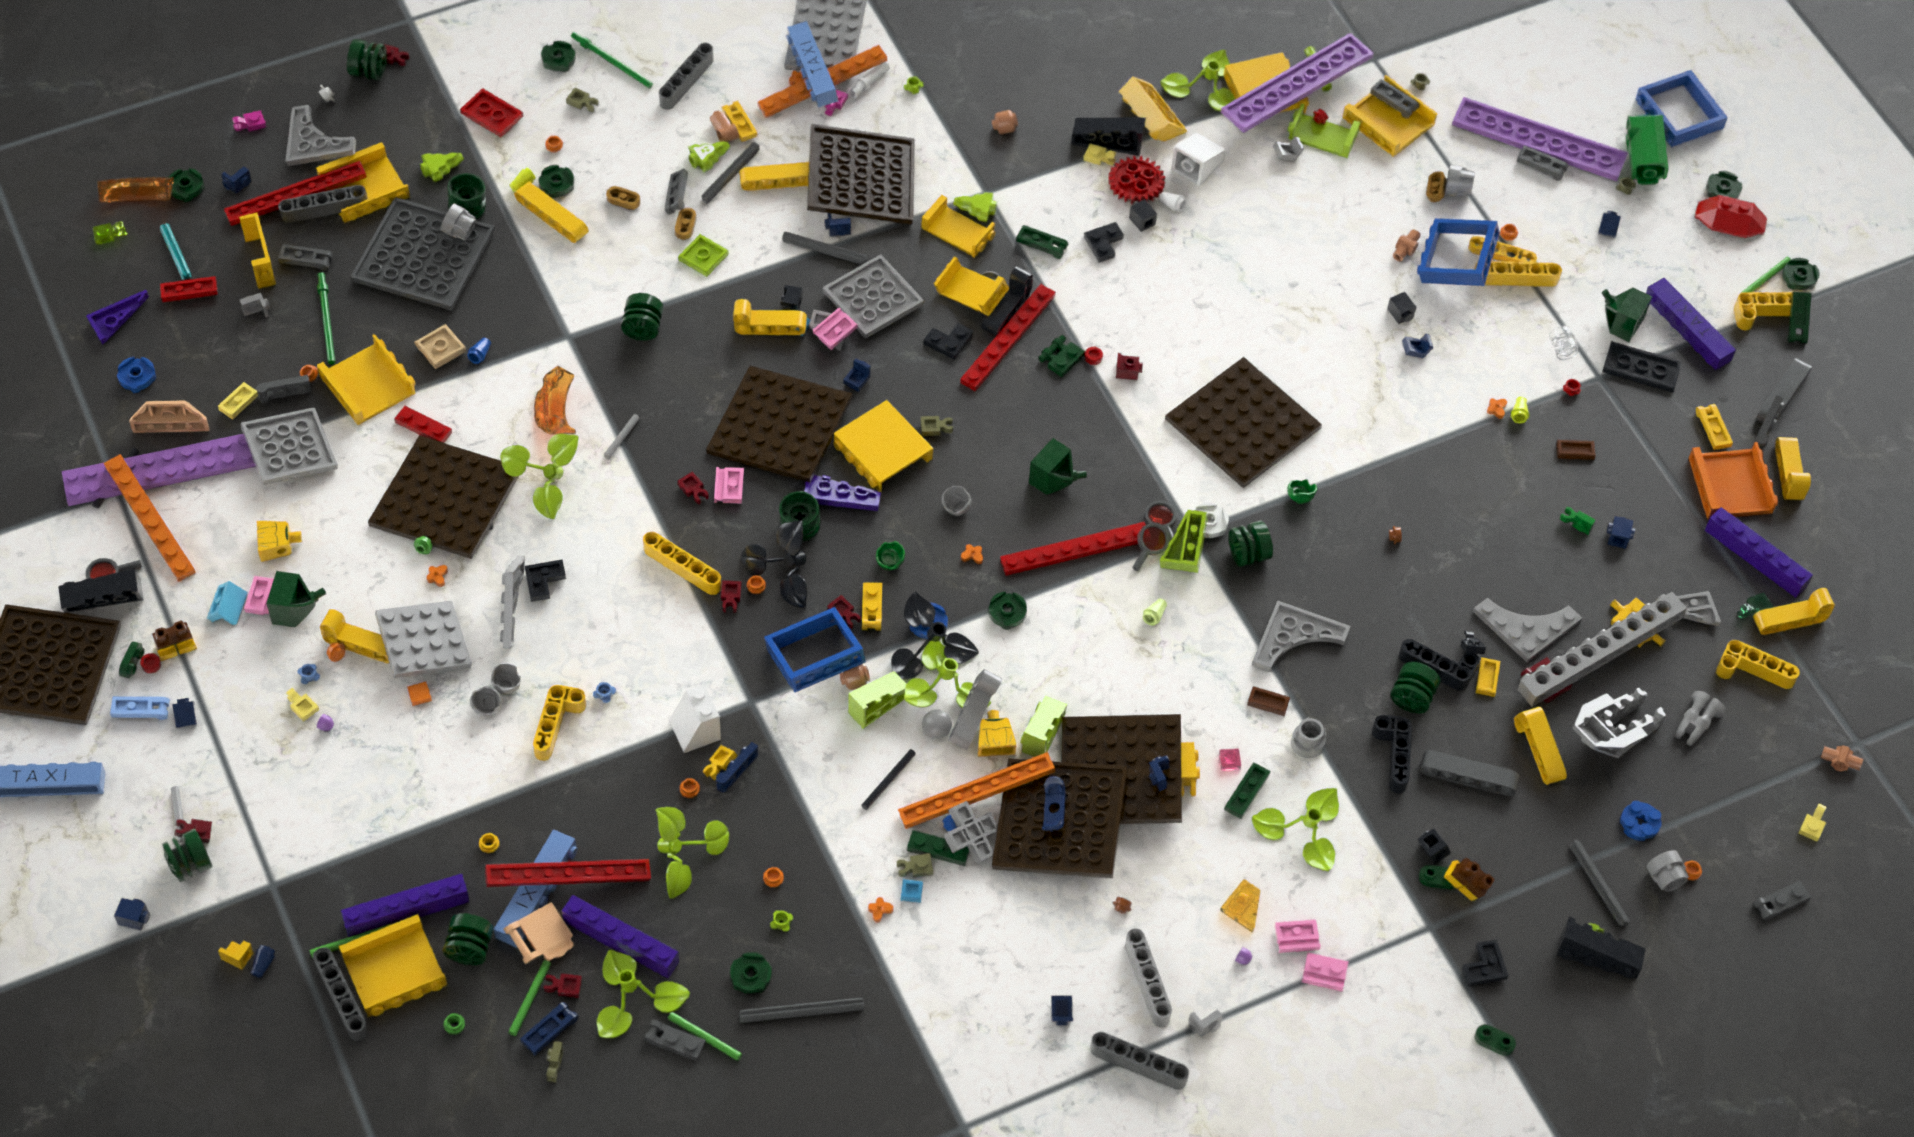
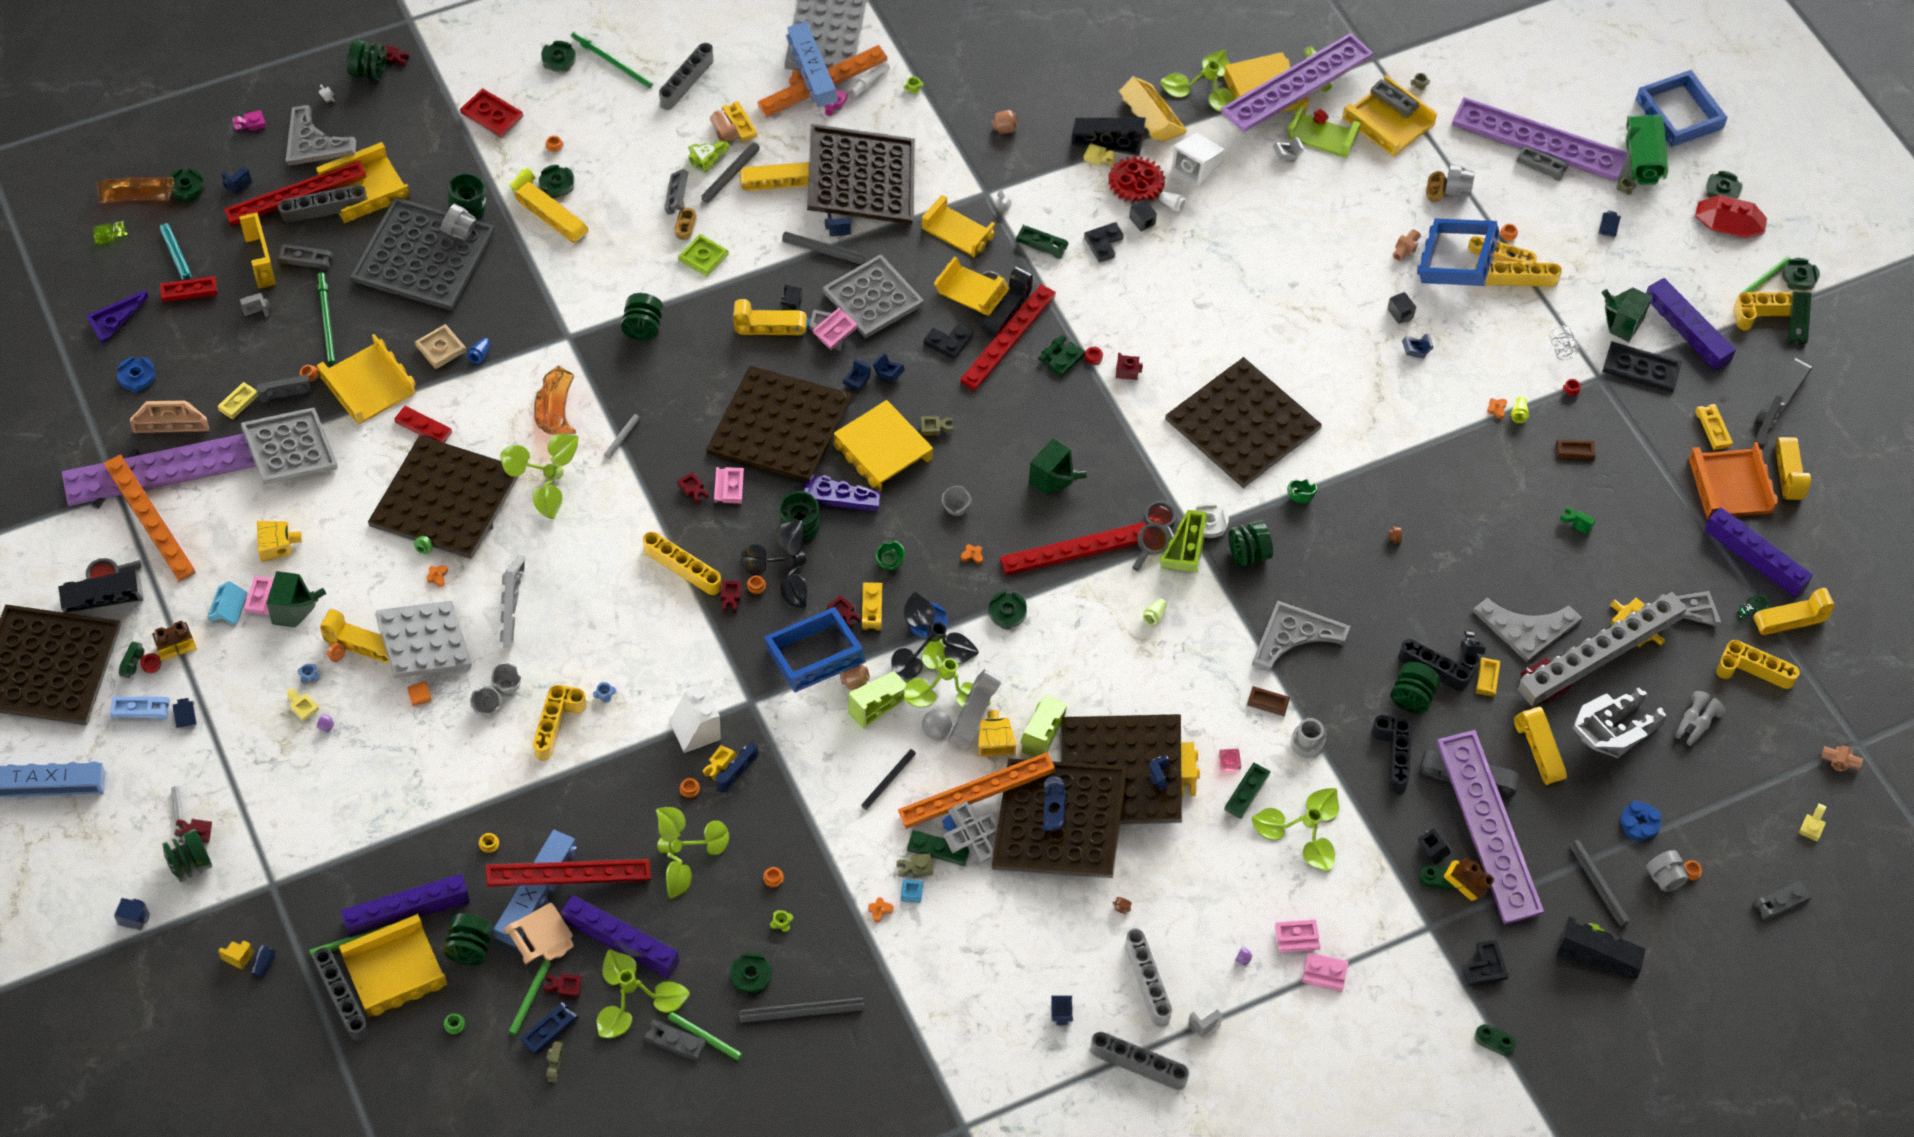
(439, 165): lime rock -> none
(540, 574): black plate -> none
(581, 99): olive plate -> none
(625, 198): pearl gold plate -> none
(886, 369): none -> dark blue bracket
(978, 205): lime rock -> none
(1005, 202): none -> light grey arm
(1243, 905): clear yellow wing -> none
(1490, 827): none -> medium lavender plate
(1620, 532): dark blue brick -> none

